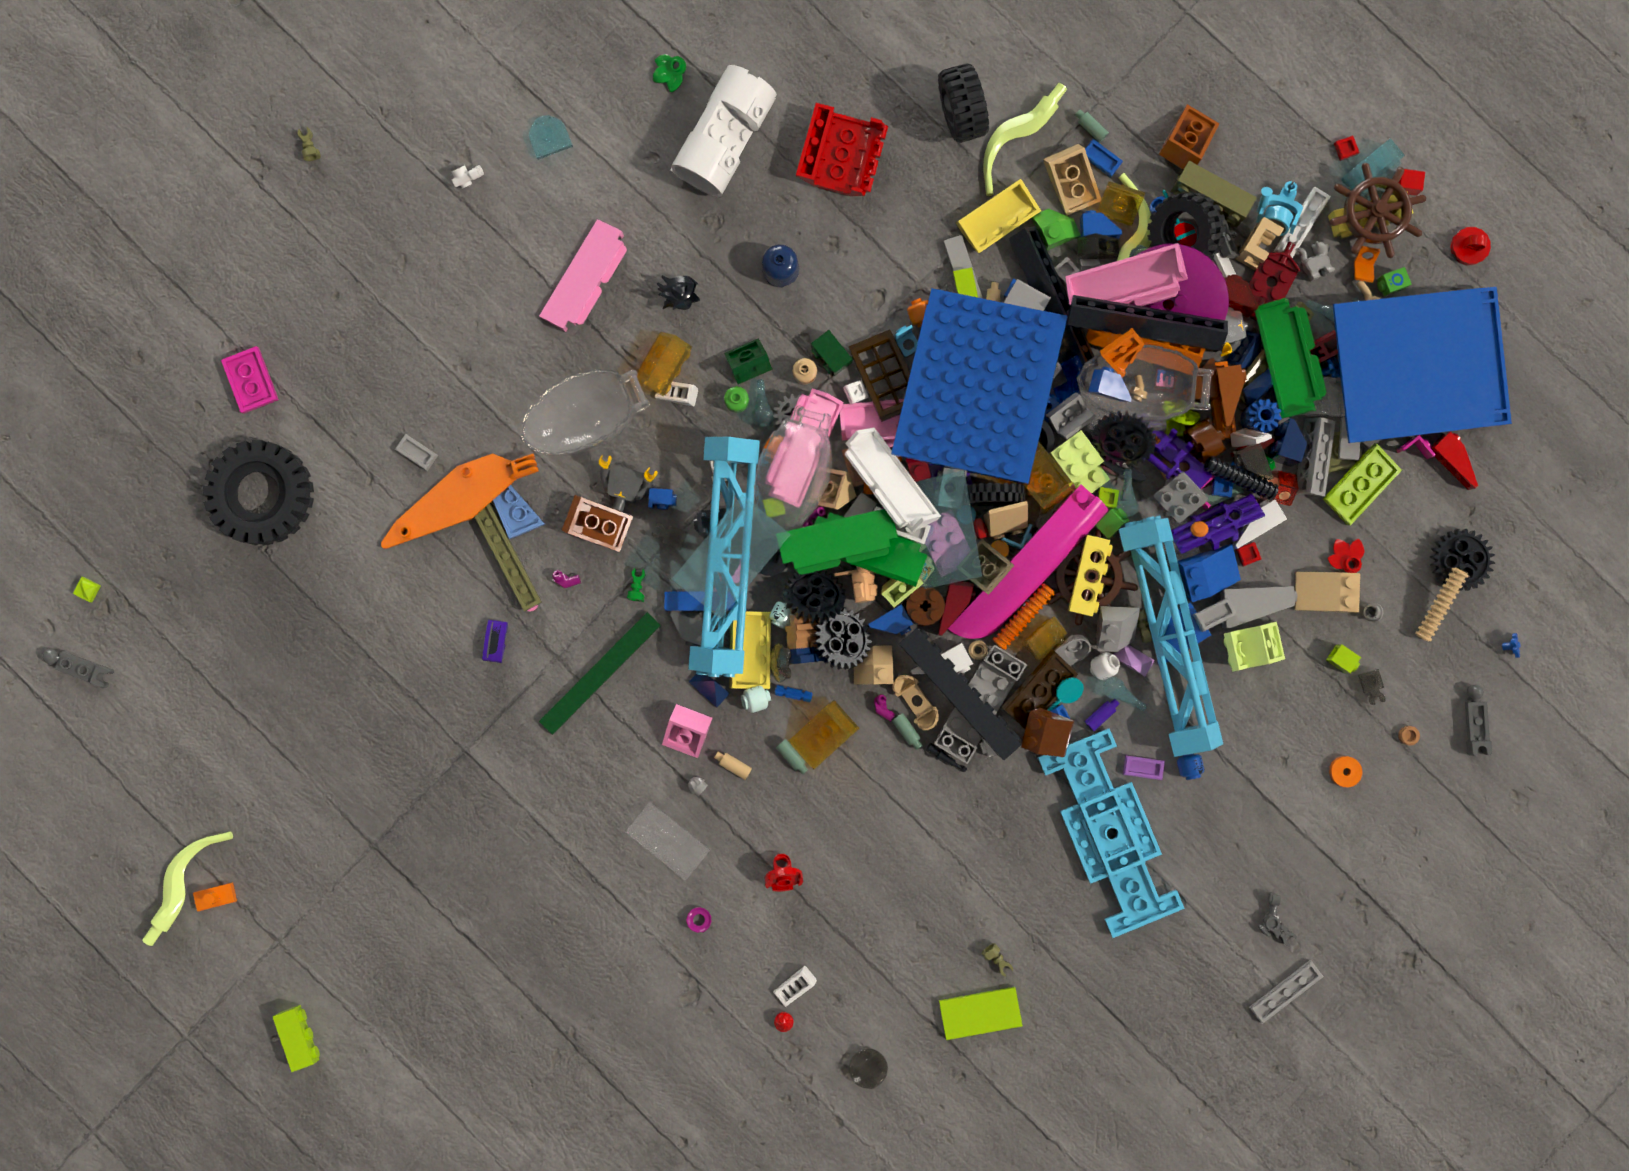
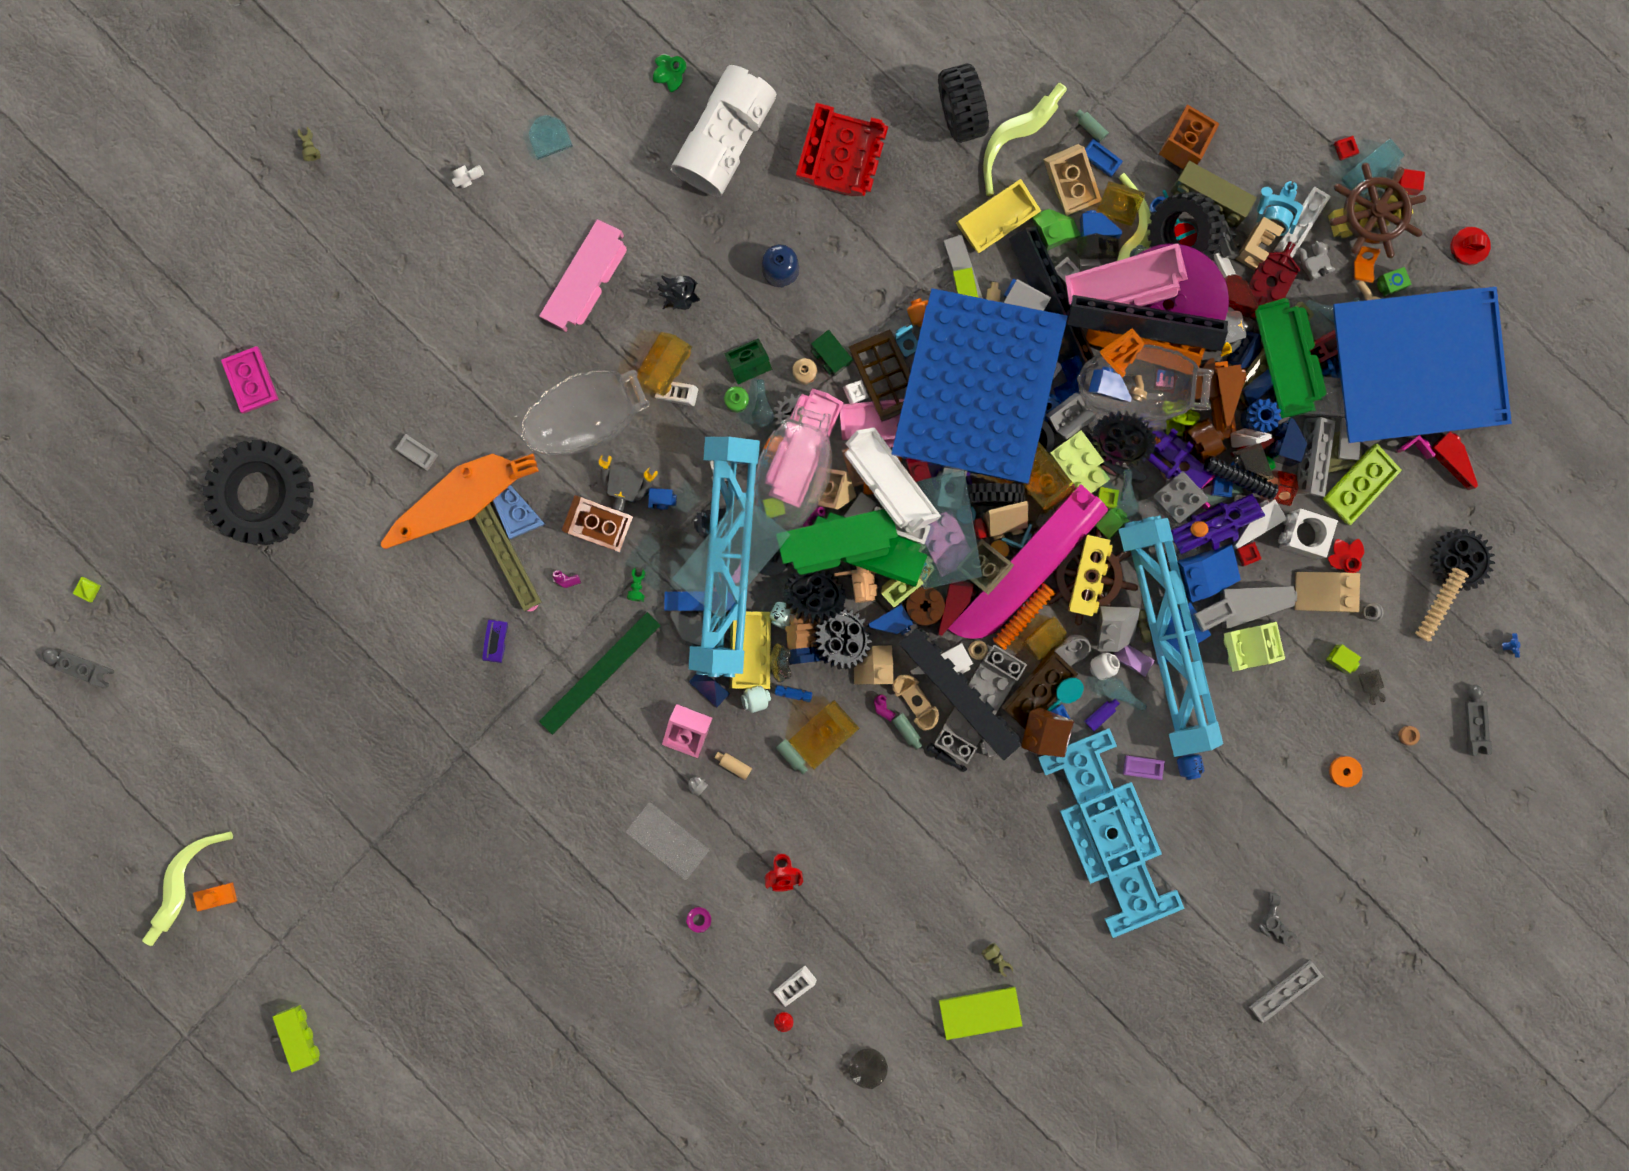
(1324, 531): none -> white brick

